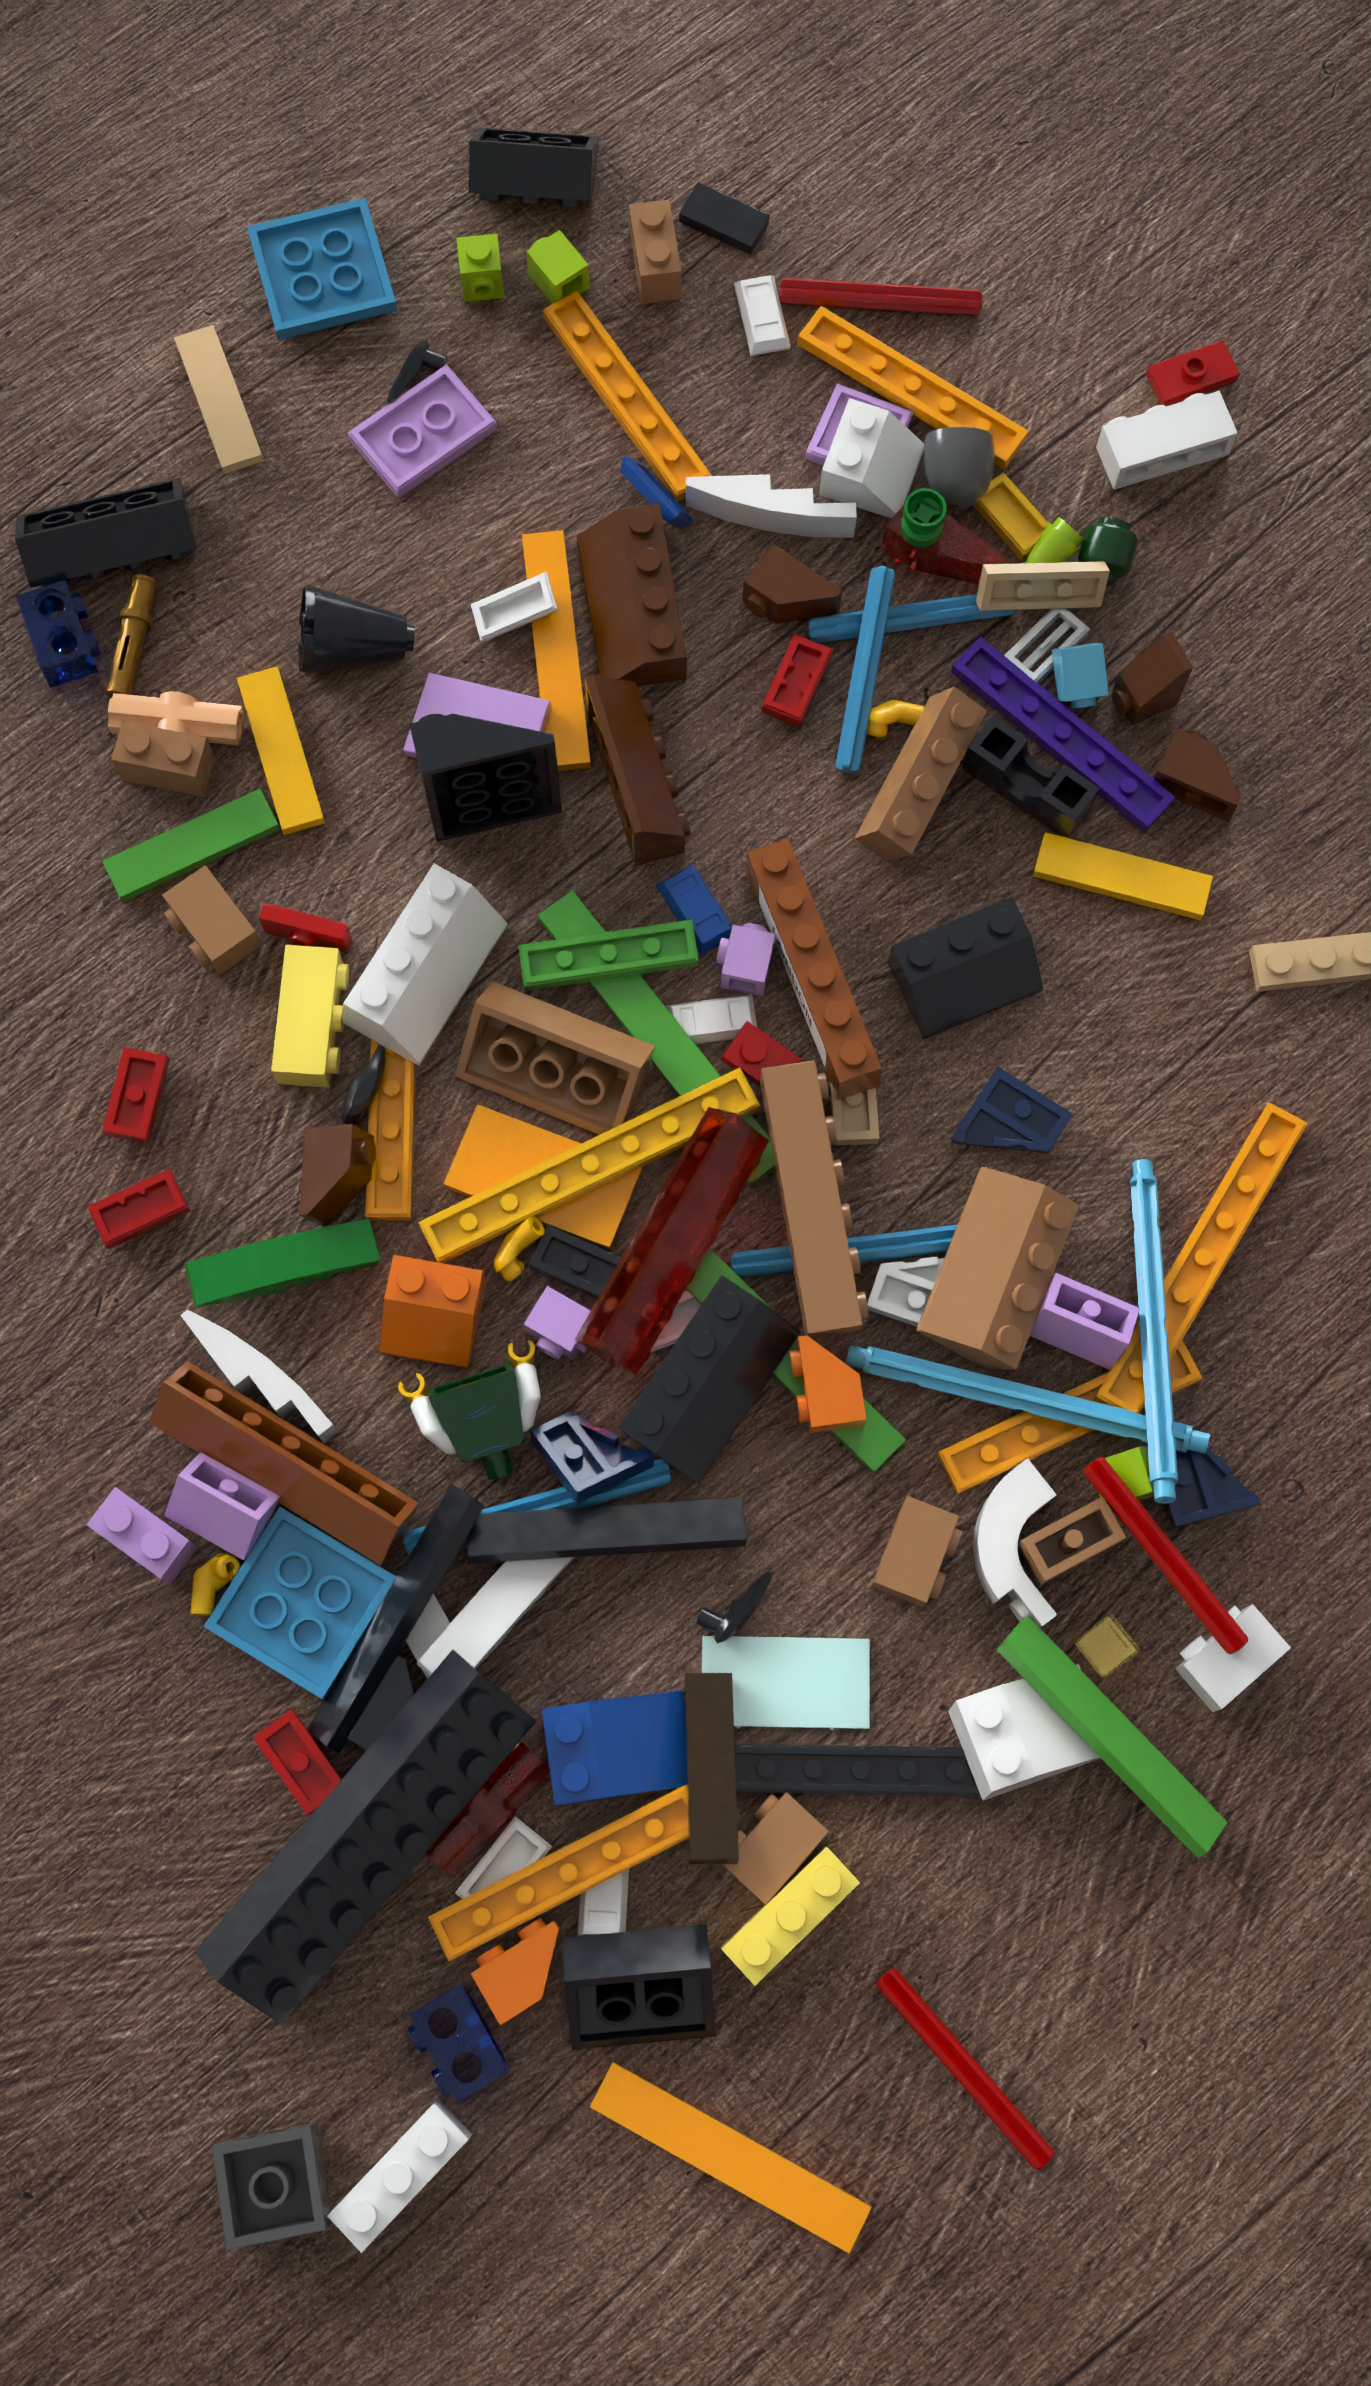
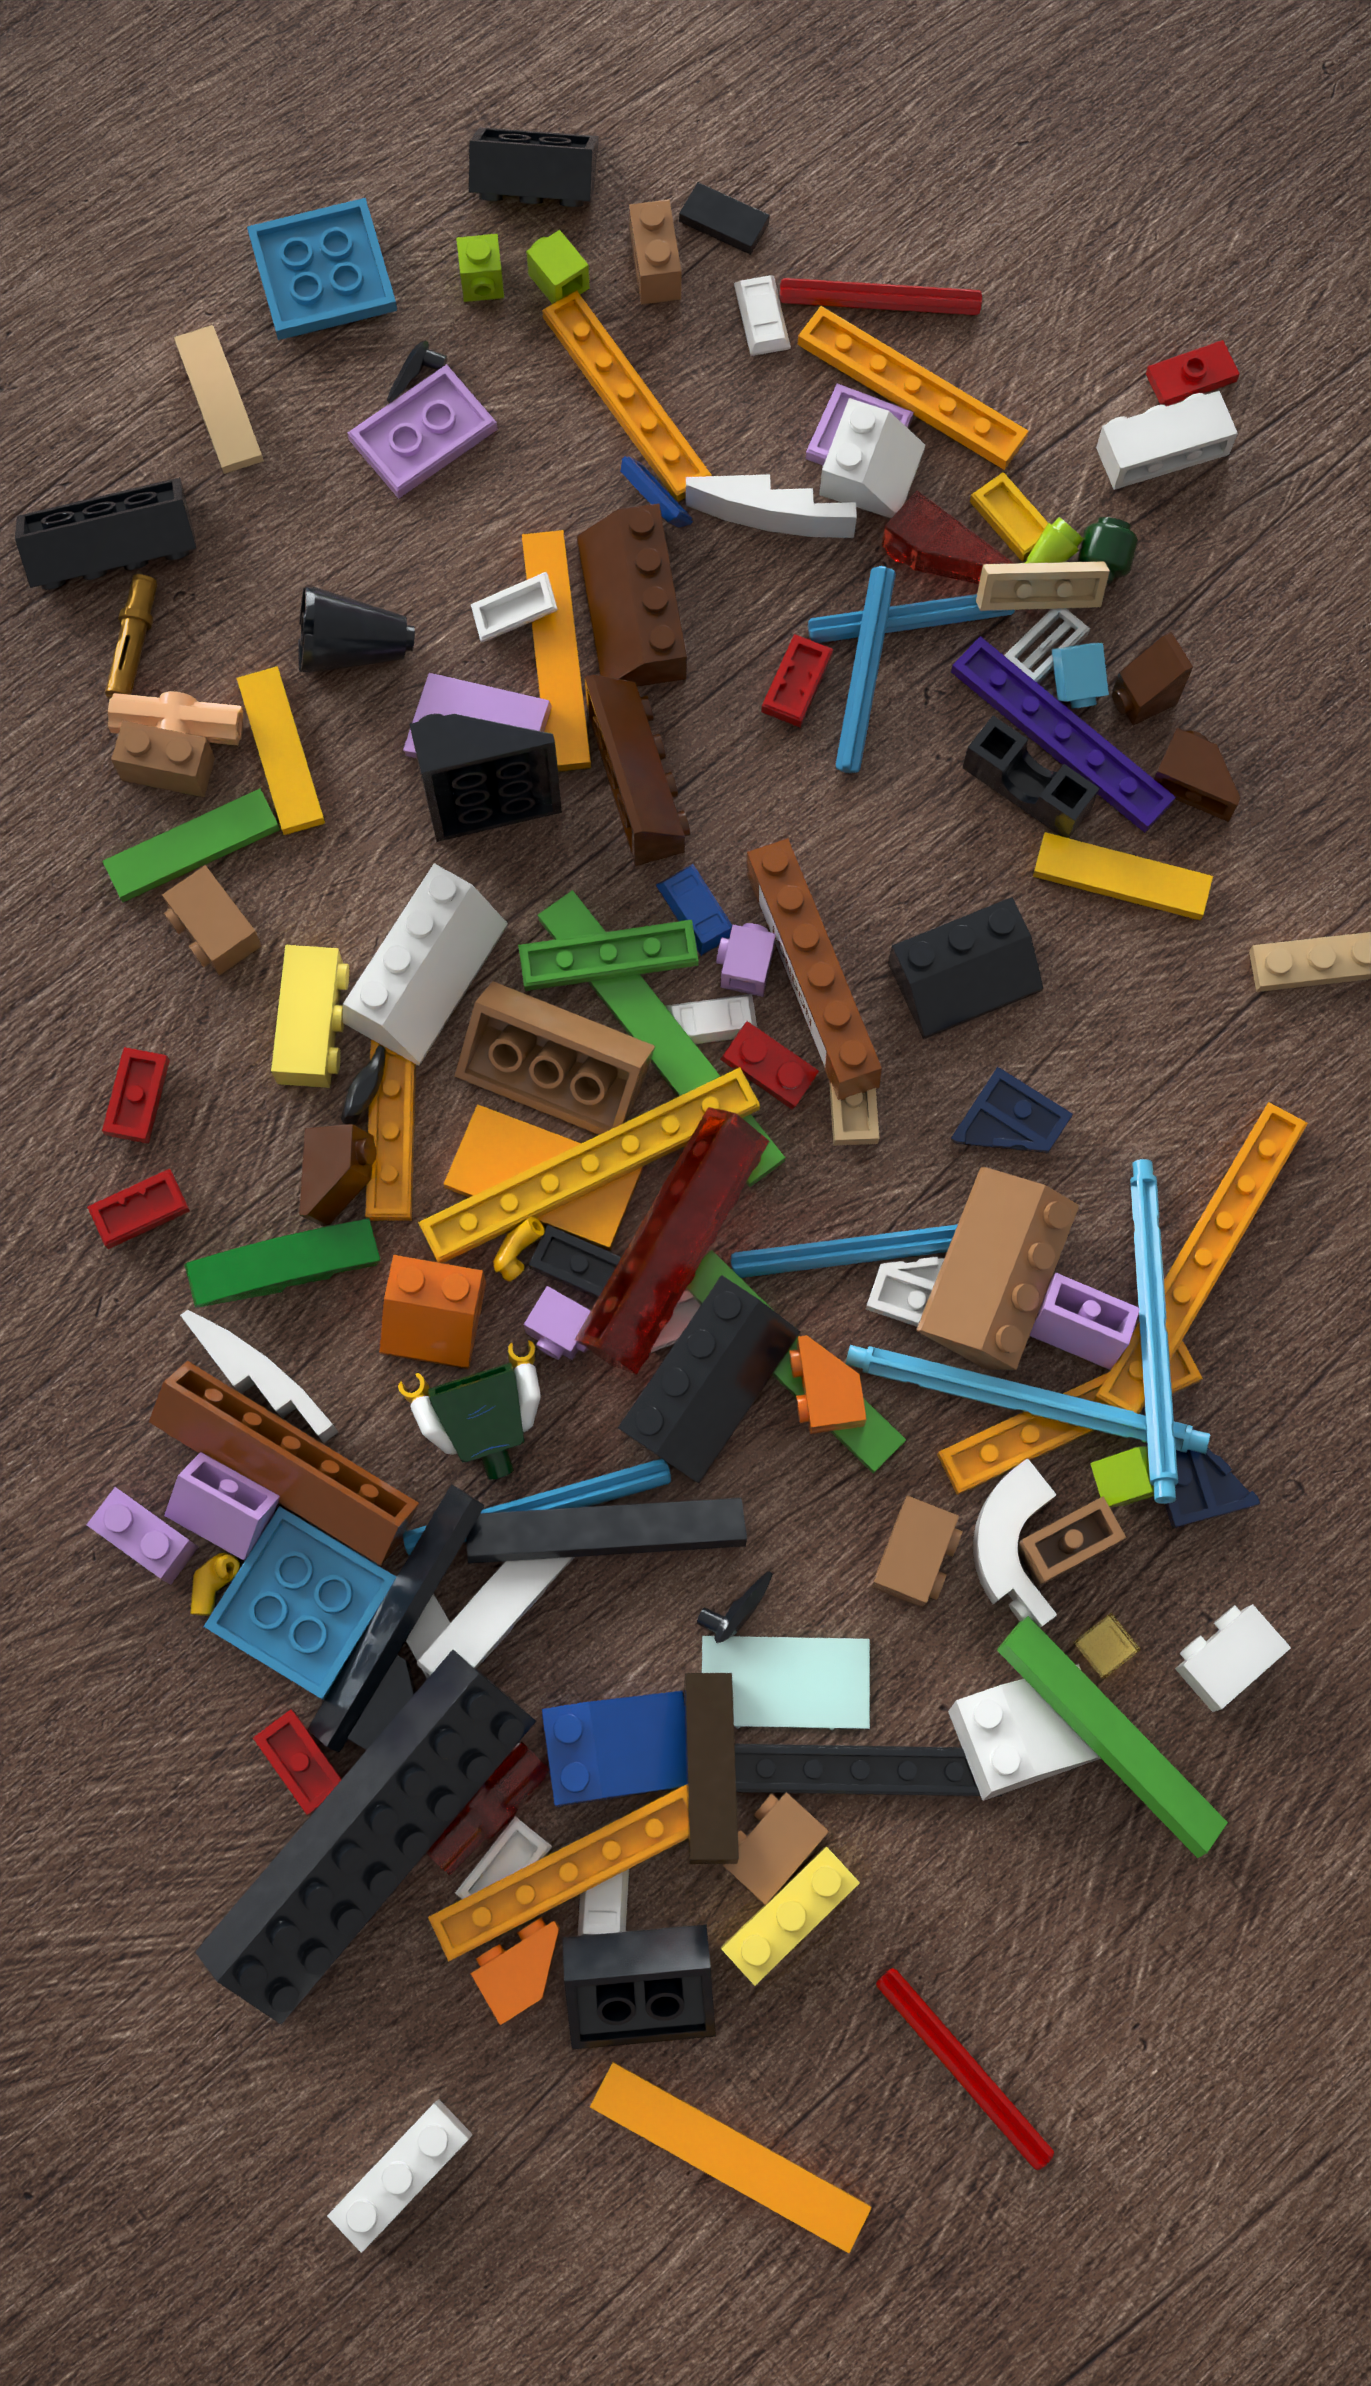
(54, 635): clear blue brick -> none
(272, 2185): dark grey brick -> none
(304, 928): red plate -> none
(470, 2036): clear blue brick -> none
(587, 1456): dark blue wing -> none
(788, 590): reddish brown slope -> none
(811, 1200): medium nougat brick -> none
(892, 712): yellow arm -> none
(921, 774): medium nougat brick -> none
(930, 510): green wheel -> none
(959, 464): dark grey piece -> none
(1166, 1556): red axle -> none

